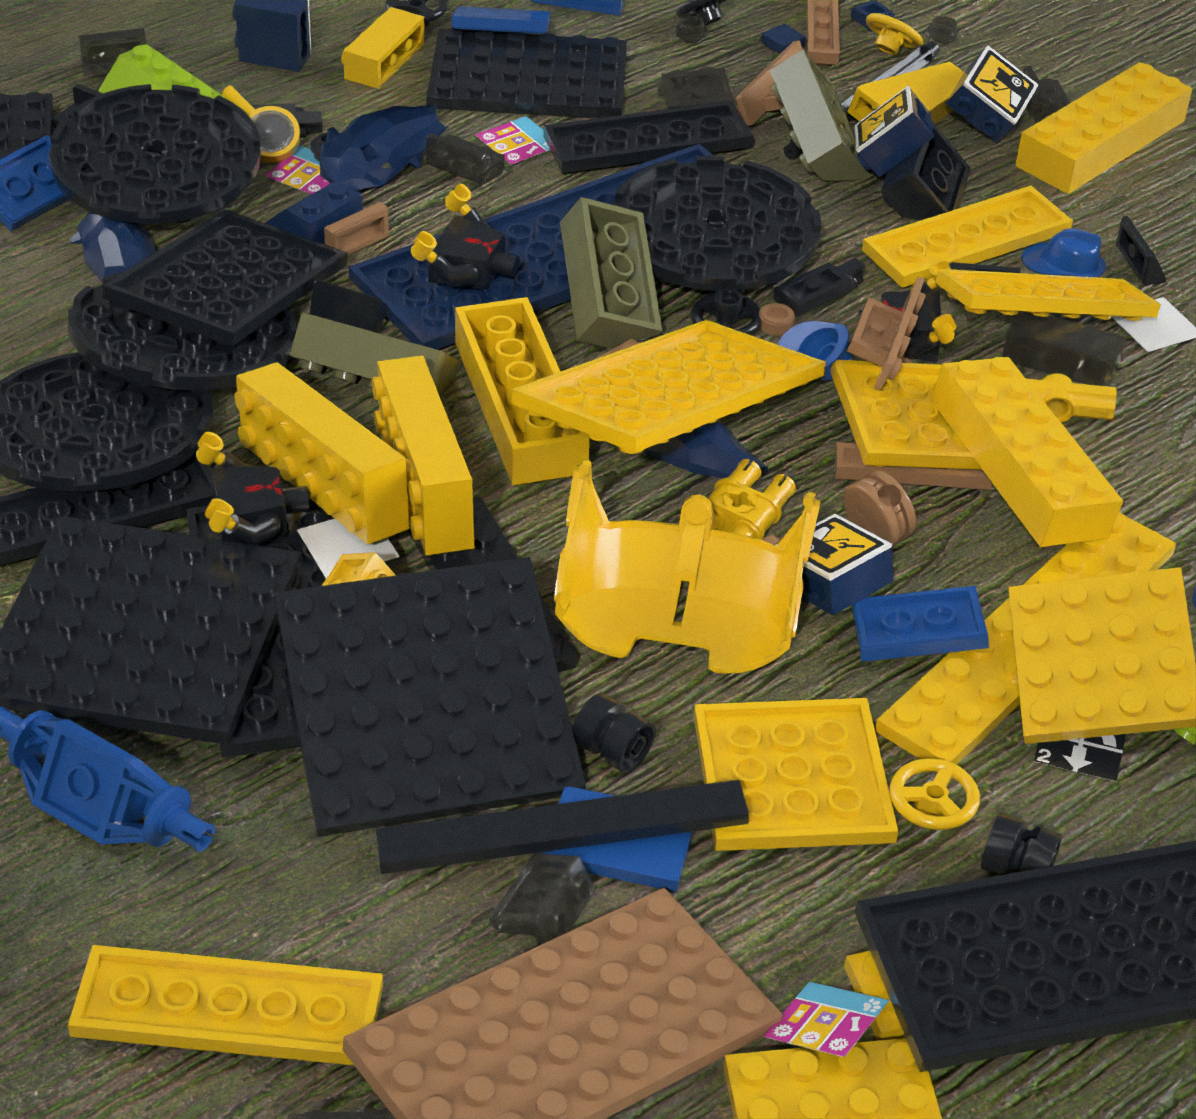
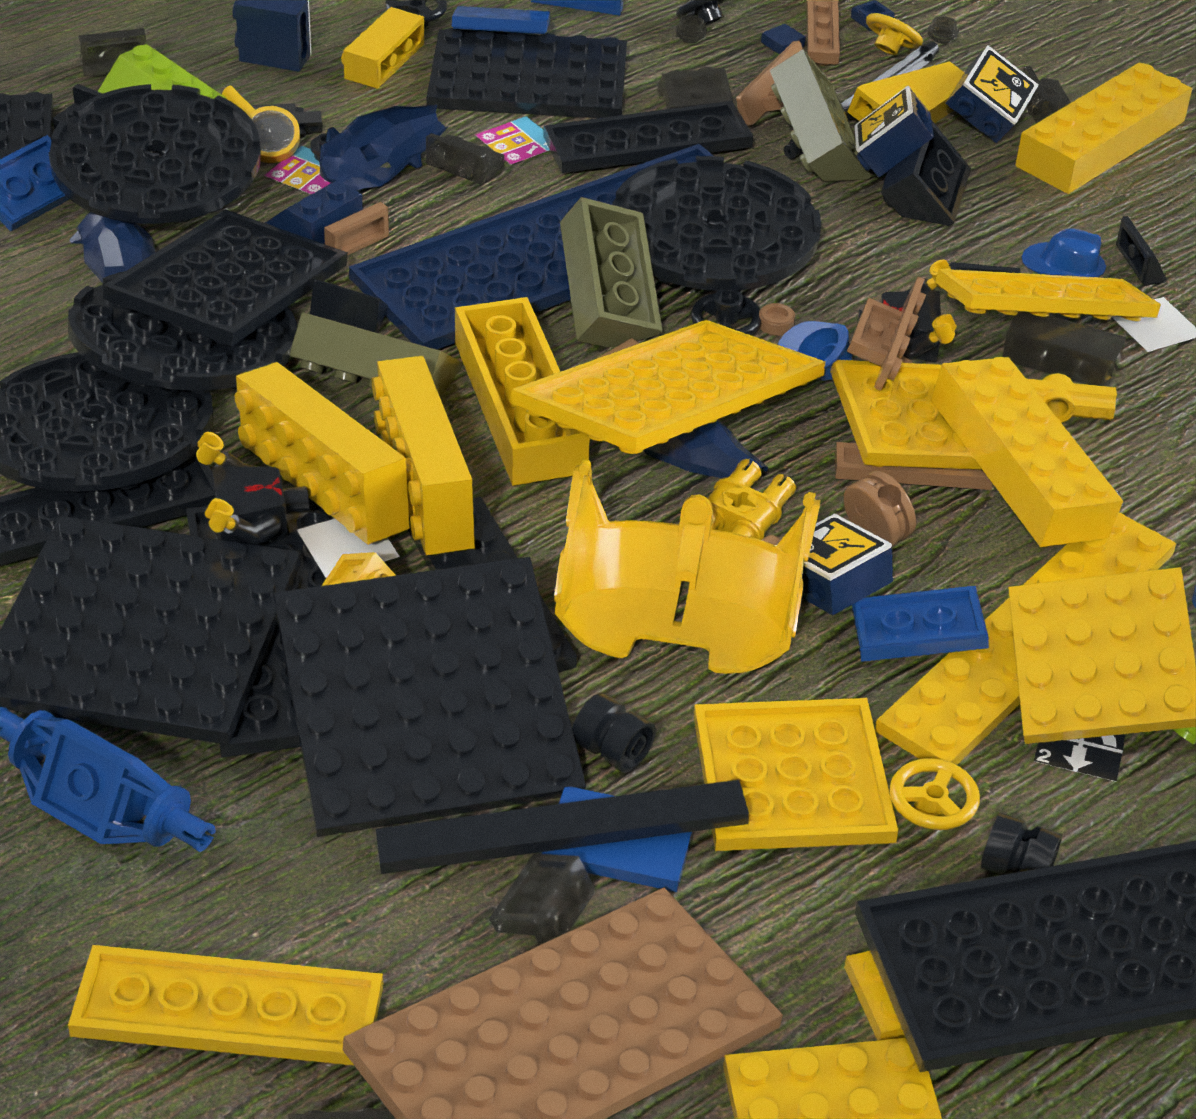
(467, 250): black torso -> none
(819, 286): black hinge -> none
(826, 1019): sticker -> none
(967, 234): yellow plate -> none

